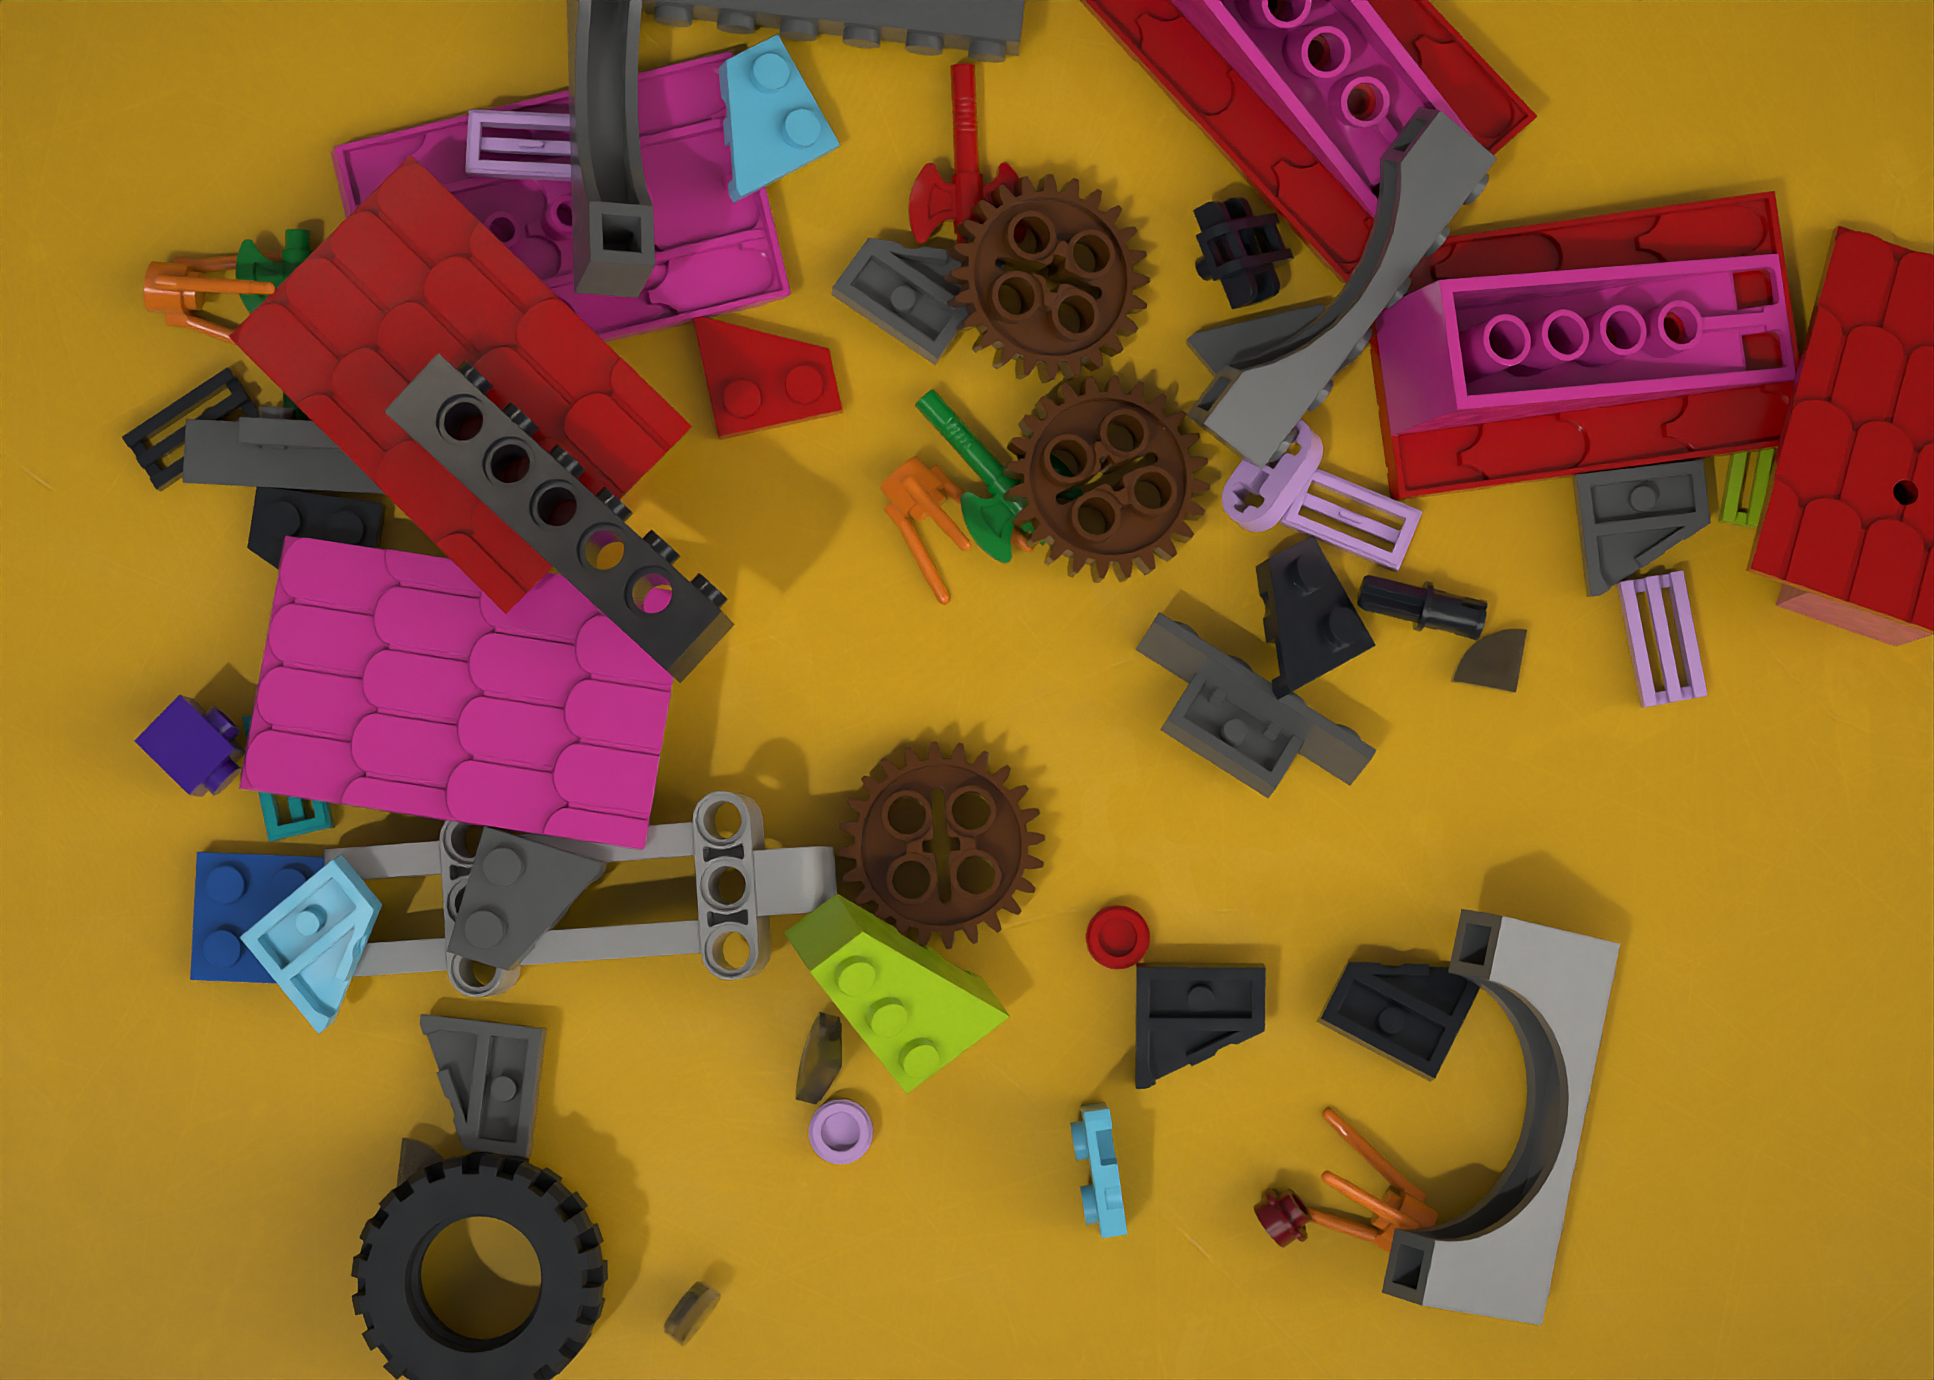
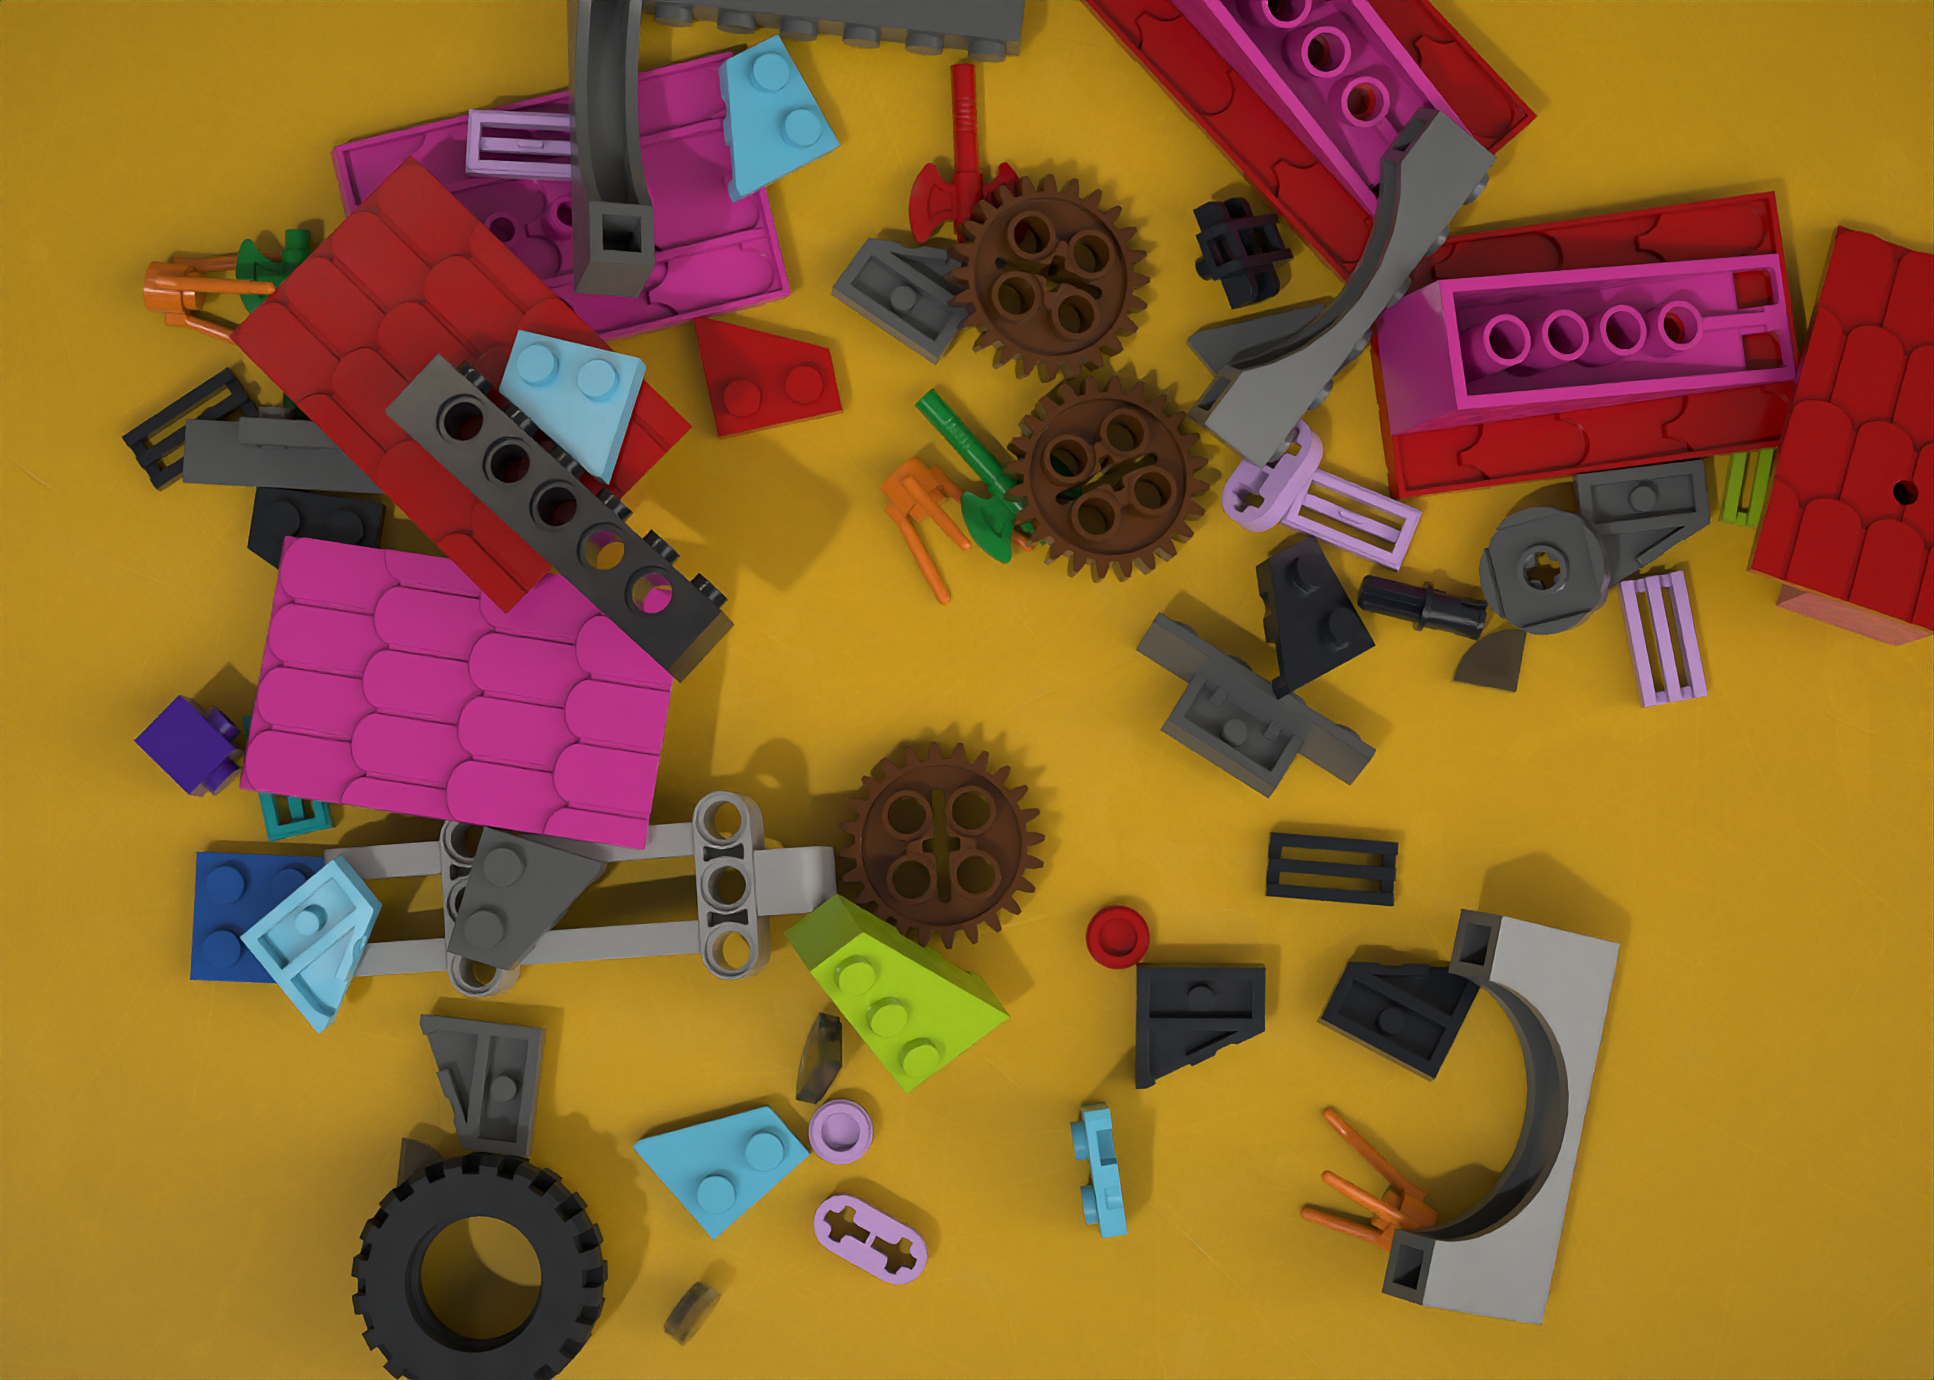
(575, 396): none -> medium azure wing
(724, 1163): none -> medium azure wing
(862, 1252): none -> lavender beam
(1283, 1216): dark red plate -> none
(1385, 873): none -> black tile
(1578, 587): none -> dark grey plate

